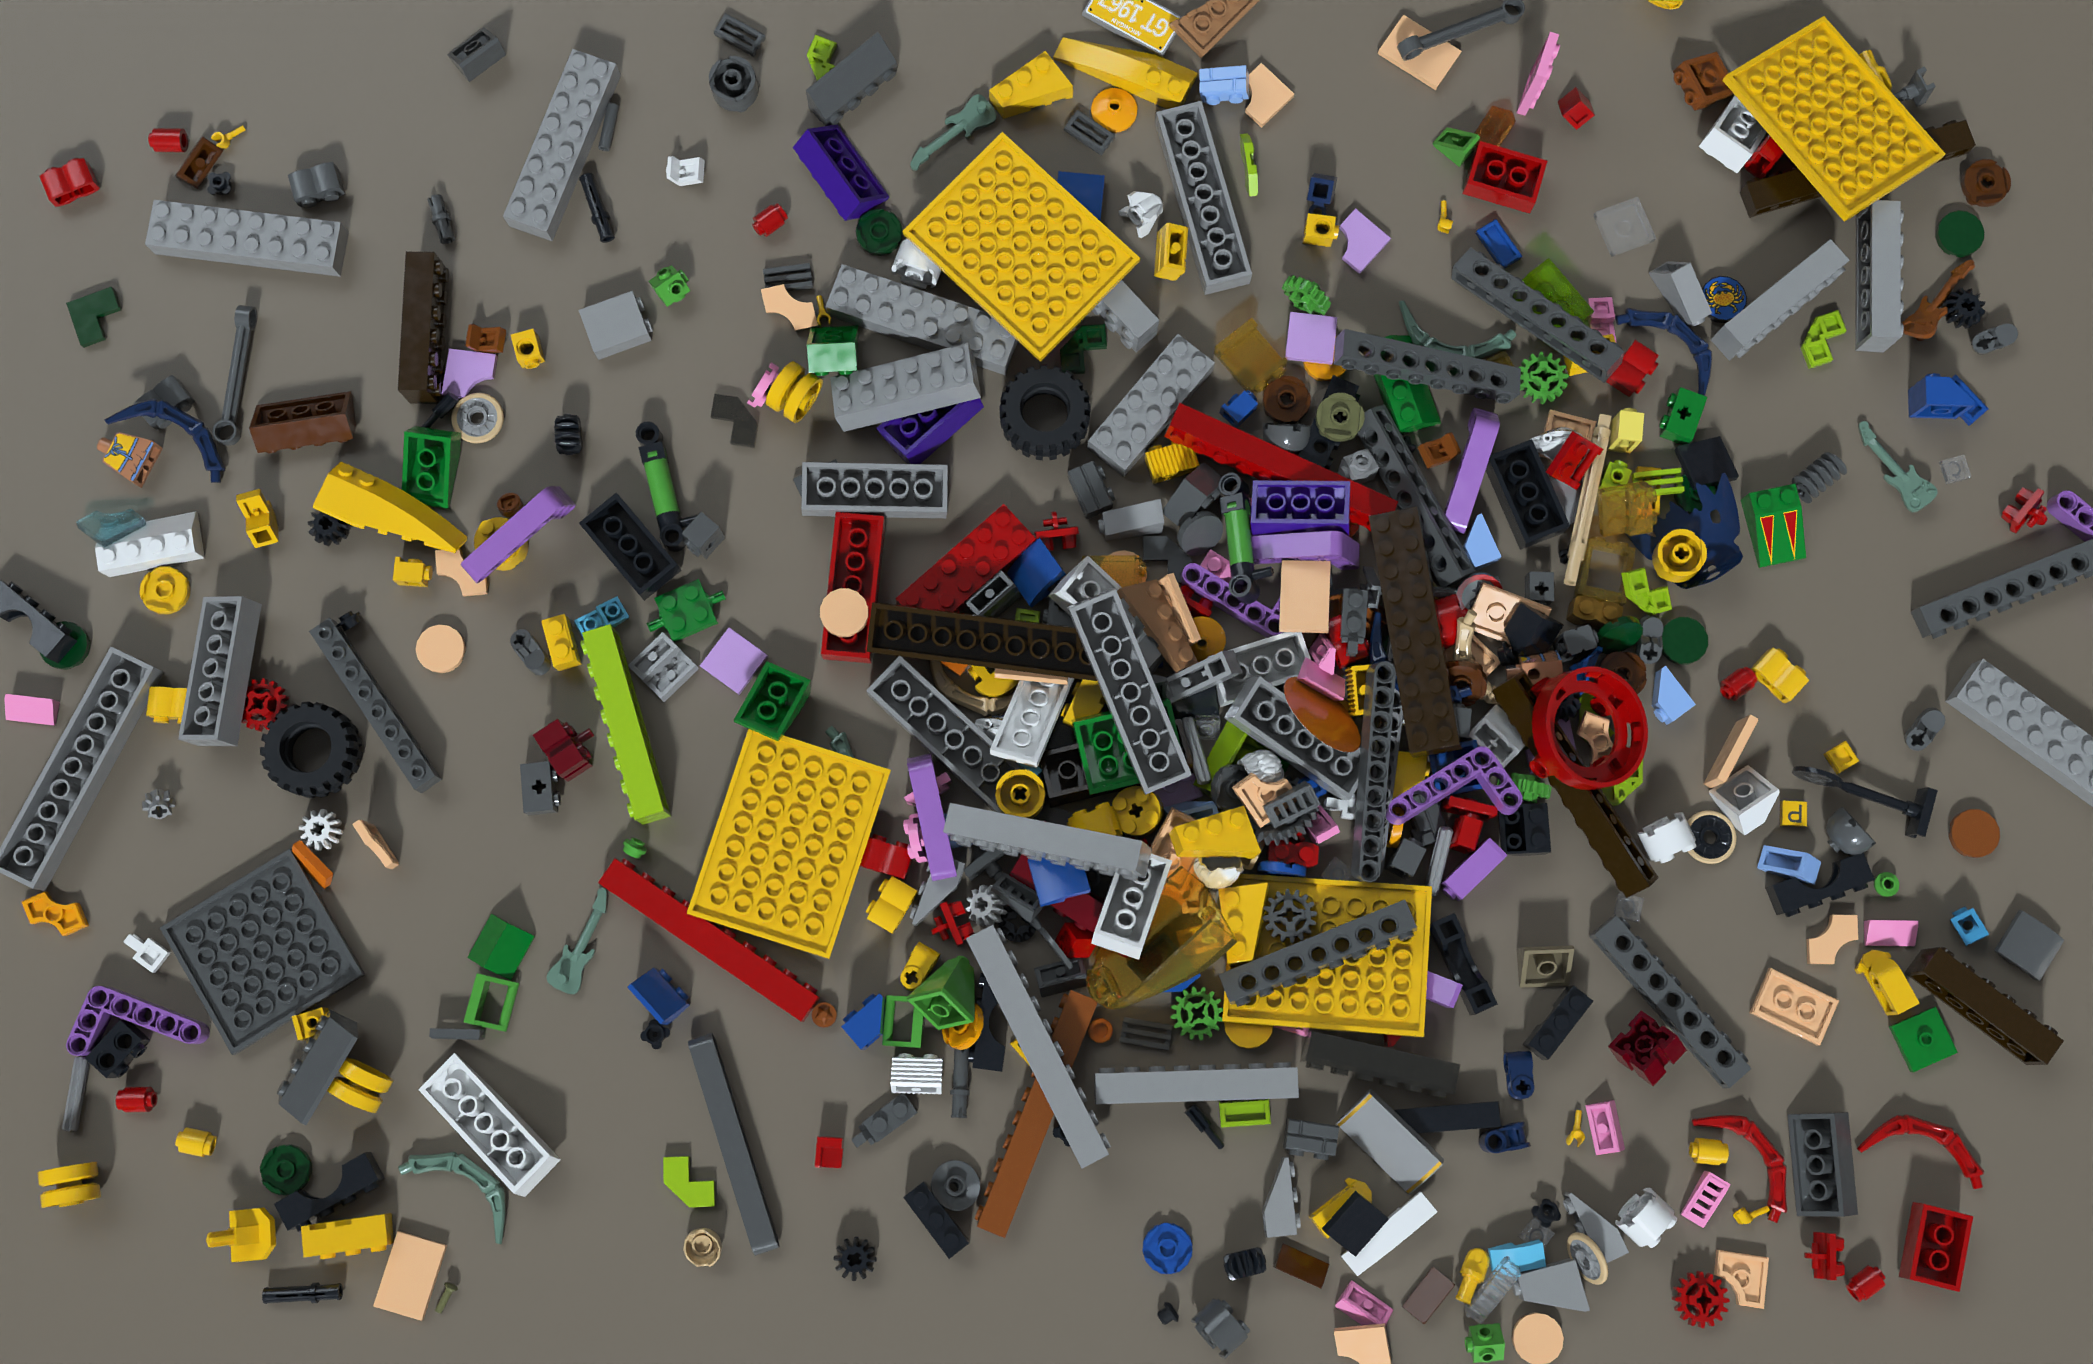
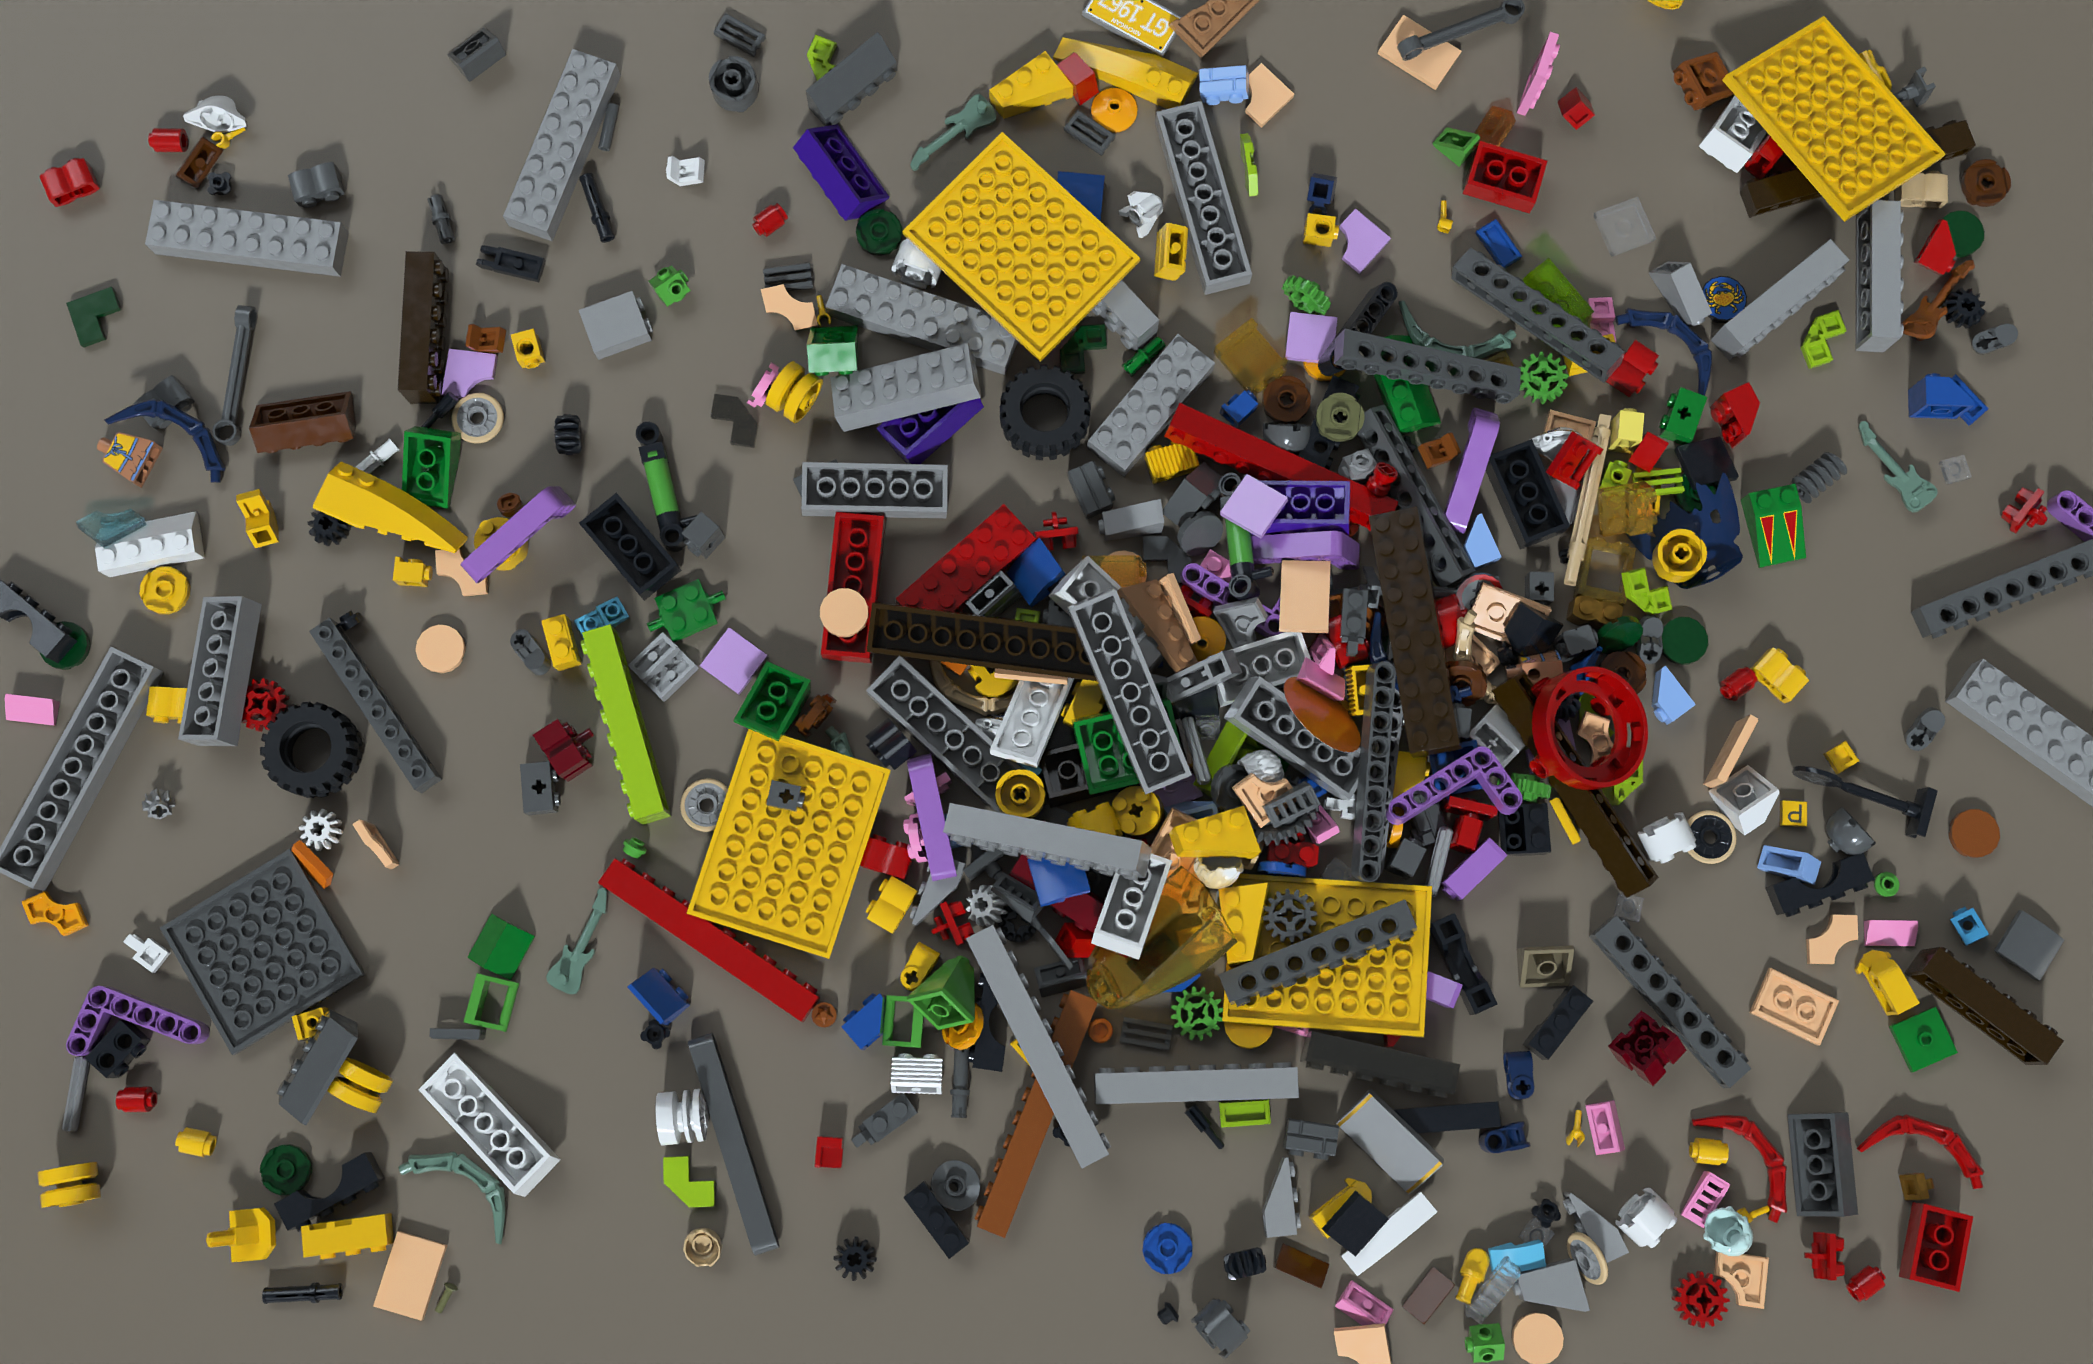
(216, 115): none -> white hat
(377, 457): none -> white axle
(513, 263): none -> black hinge
(685, 1116): none -> white wheel
(692, 799): none -> light grey wheel
(776, 801): none -> dark grey brick
(817, 715): none -> reddish brown plate
(890, 745): none -> black brick
(1080, 76): none -> red slope
(1143, 356): none -> green axle
(1240, 620): none -> light grey tile
(1254, 506): none -> lavender tile
(1363, 320): none -> black beam
(1383, 476): none -> red wheel
(1565, 820): none -> yellow tile
(1648, 451): none -> red slope
(1728, 1231): none -> light aqua hair
(1736, 413): none -> red slope
(1915, 1186): none -> pearl gold tile
(1924, 191): none -> tan brick
(1938, 250): none -> red slope

